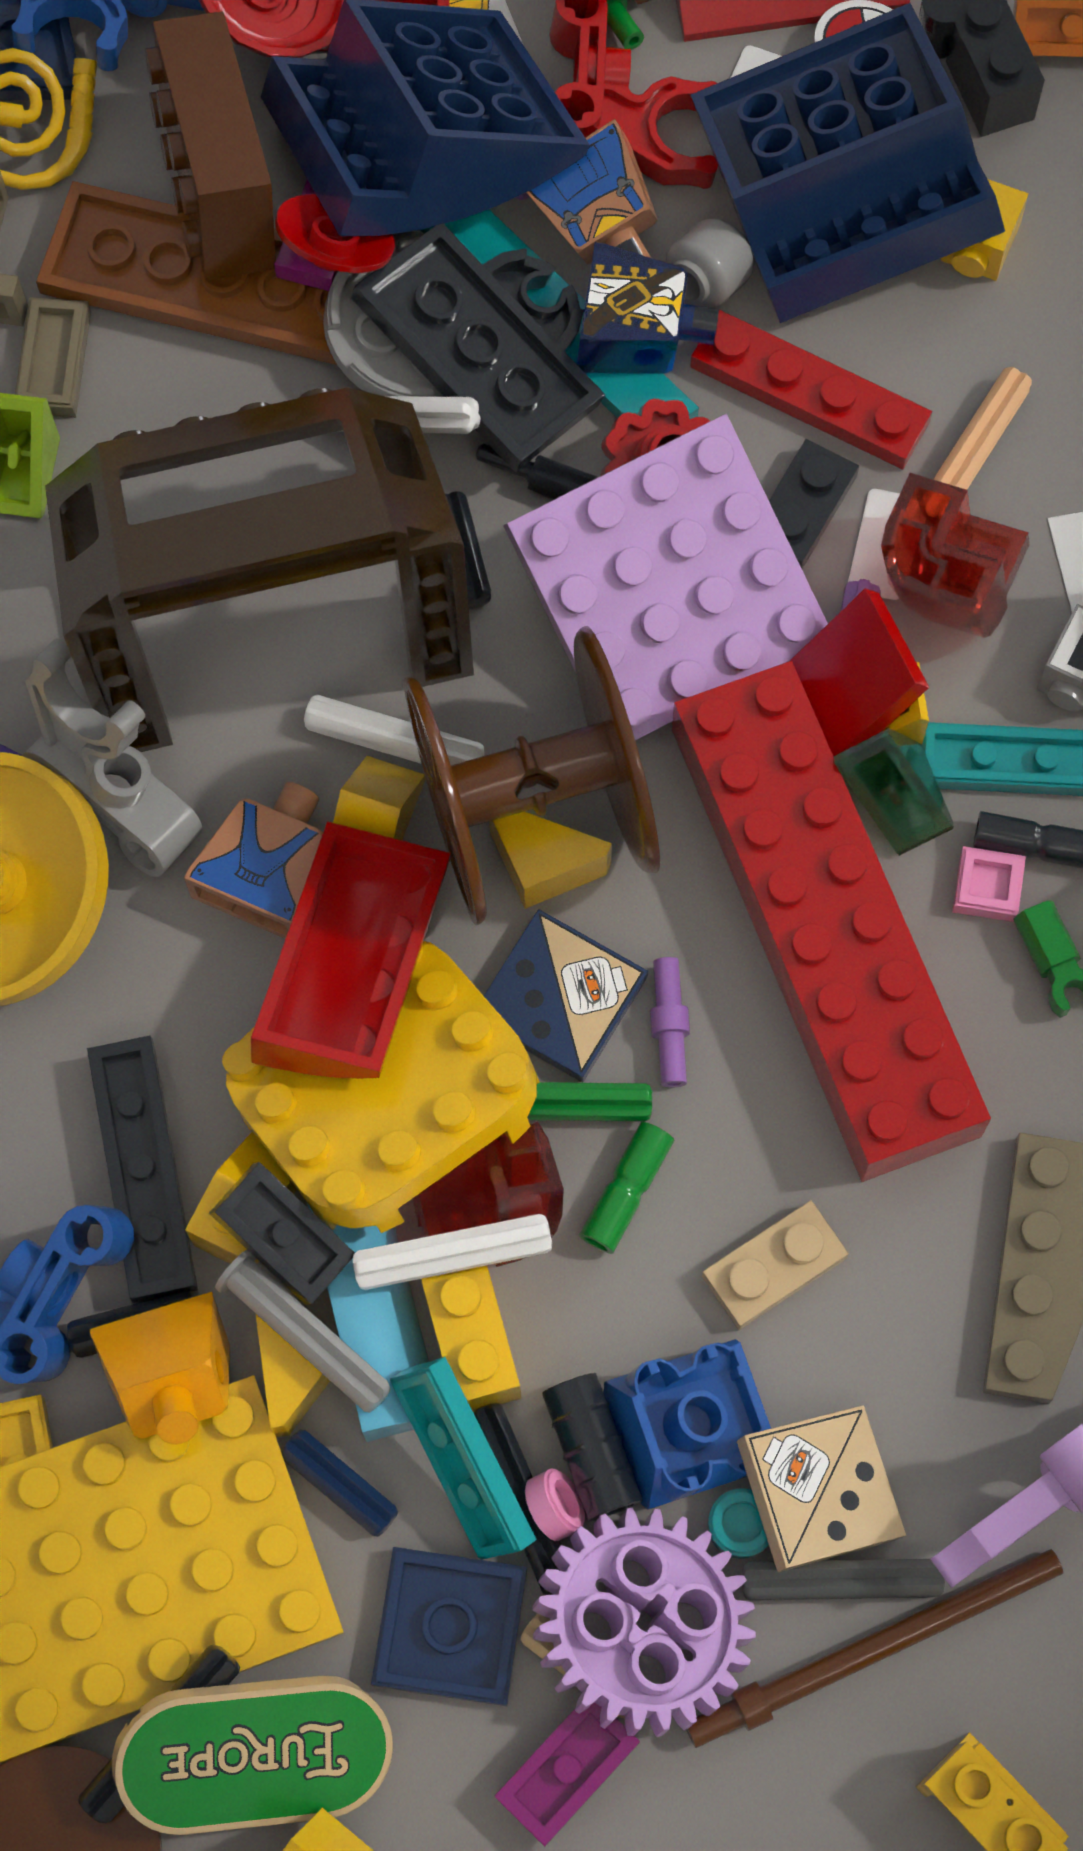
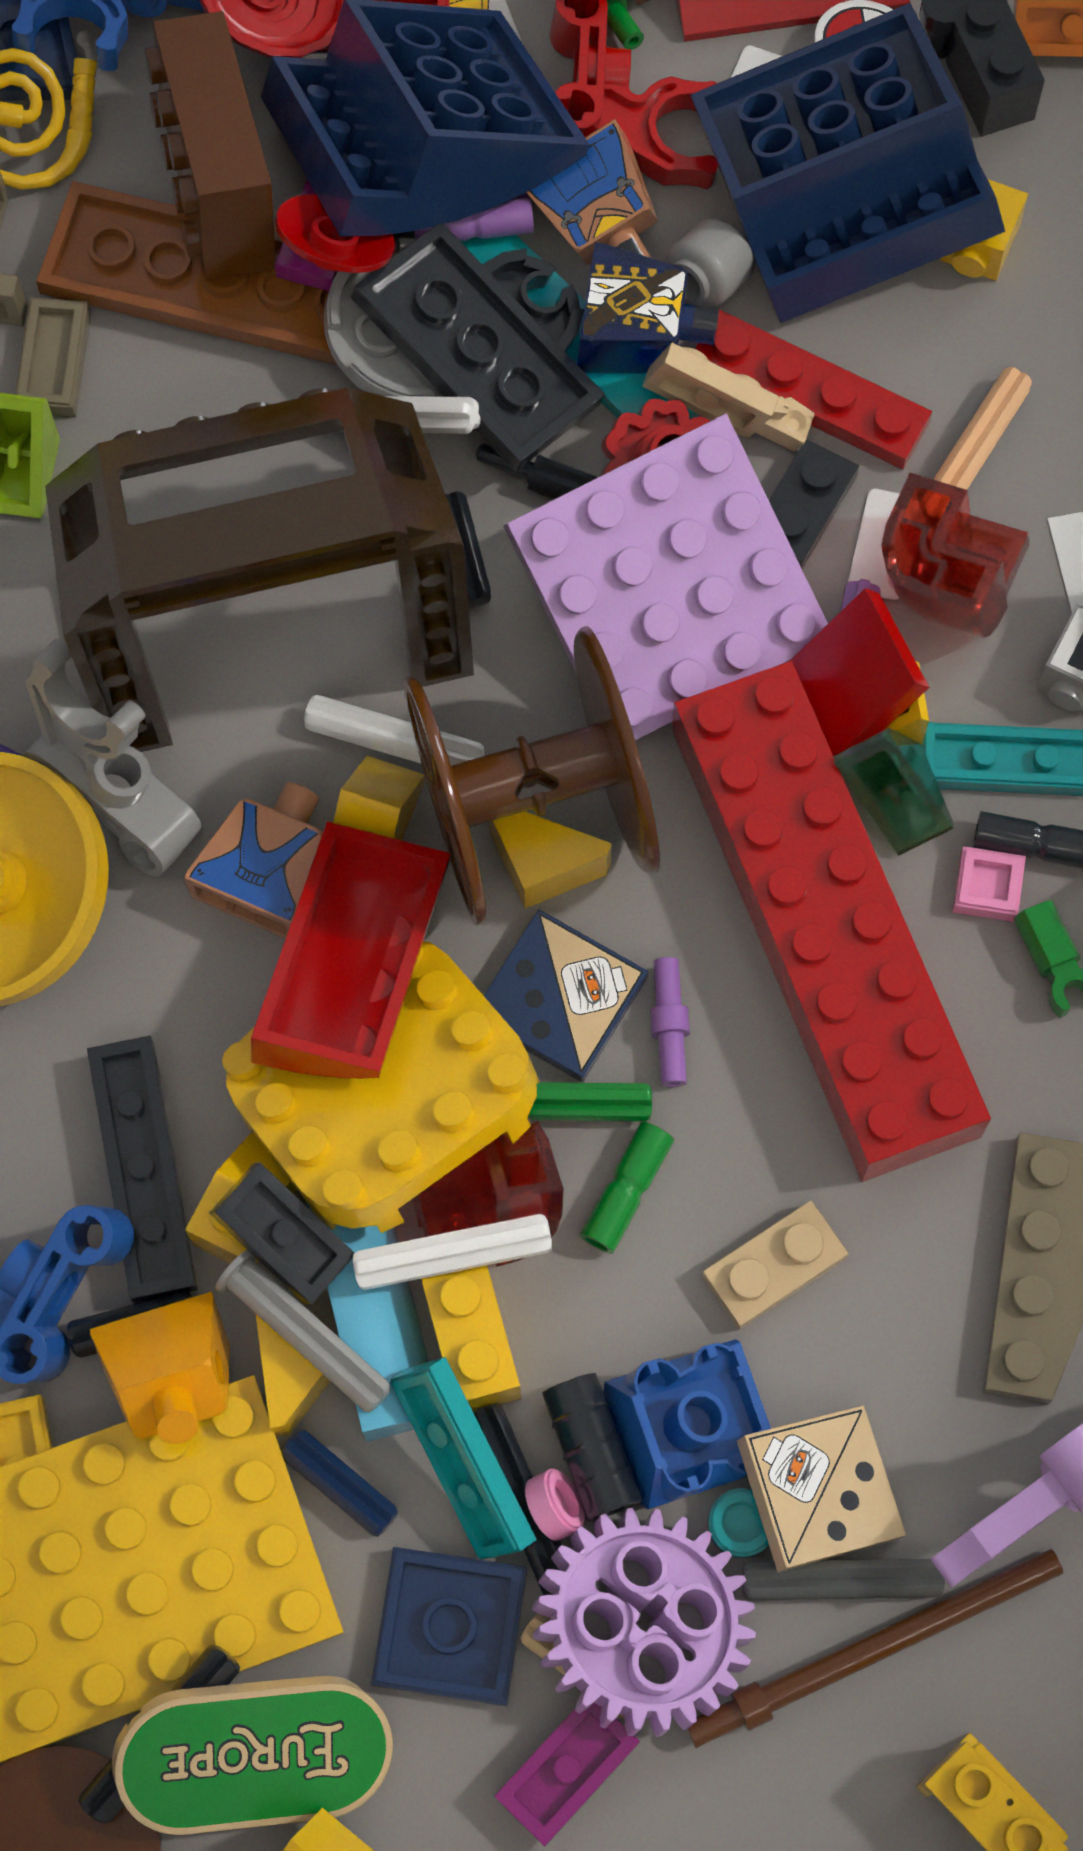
(506, 219): none -> medium lavender piece
(714, 391): none -> tan hinge

